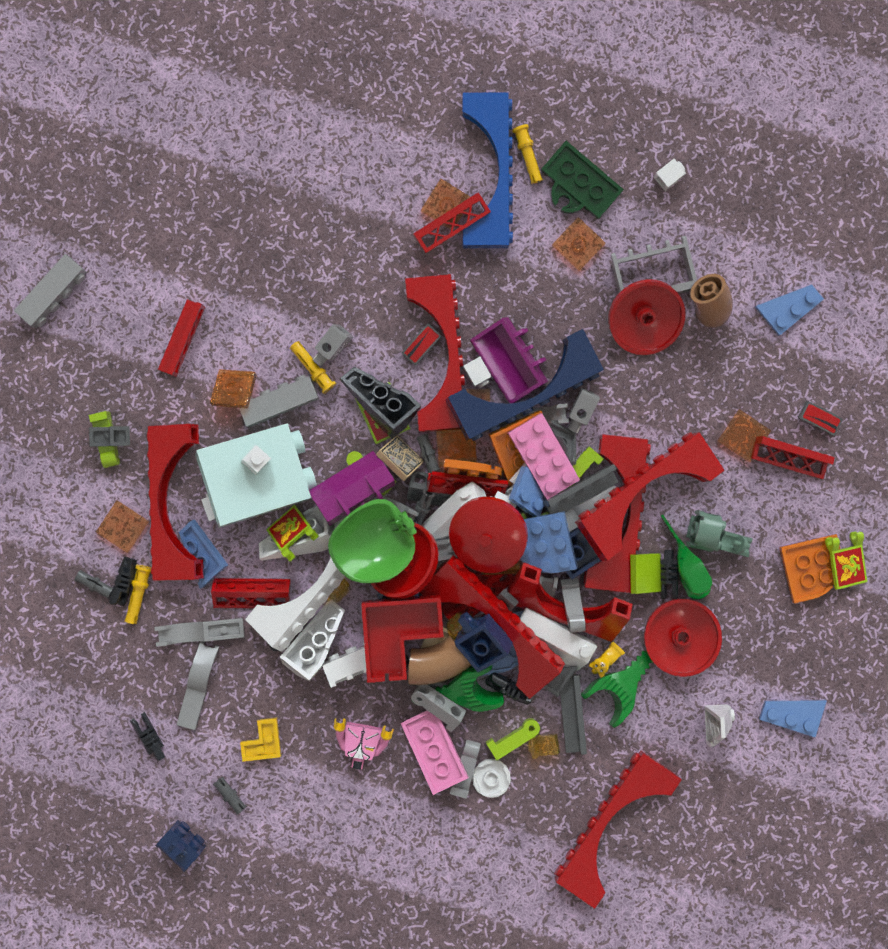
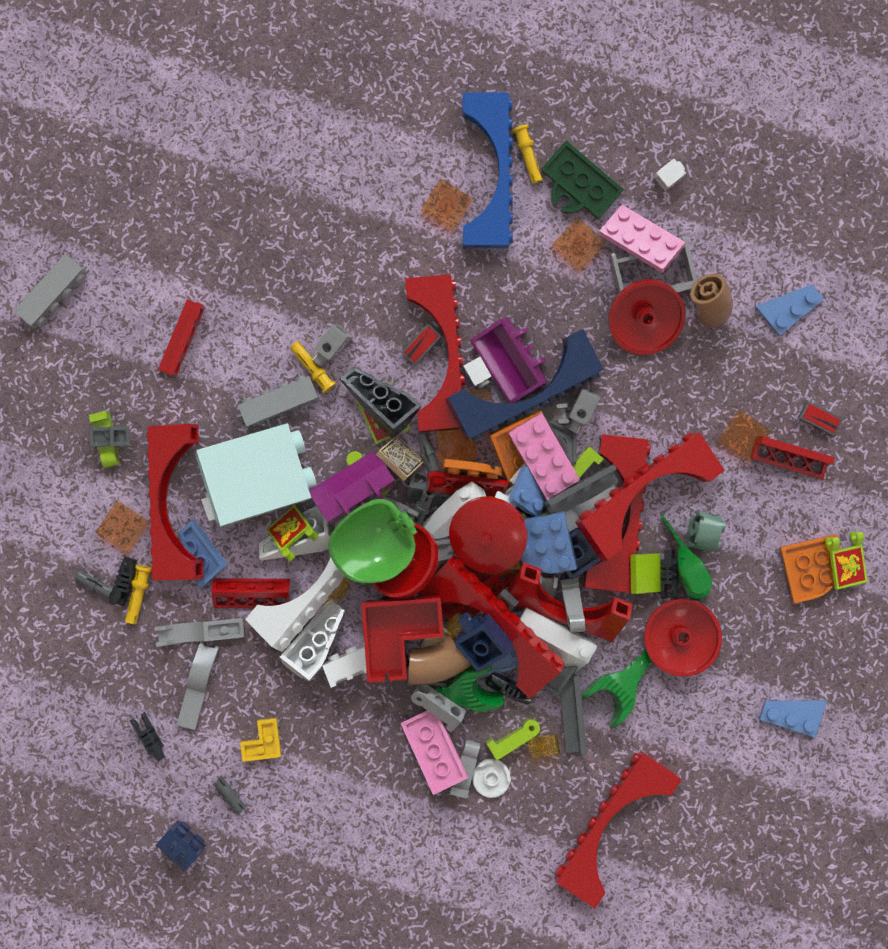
(233, 388): clear orange tile -> none
(255, 459): white brick -> none
(361, 741): bright pink torso -> none
(445, 218): red fence -> none
(606, 659): yellow animal -> none
(642, 238): none -> bright pink plate
(717, 723): white wedge -> none
(735, 543): sand green hips -> none

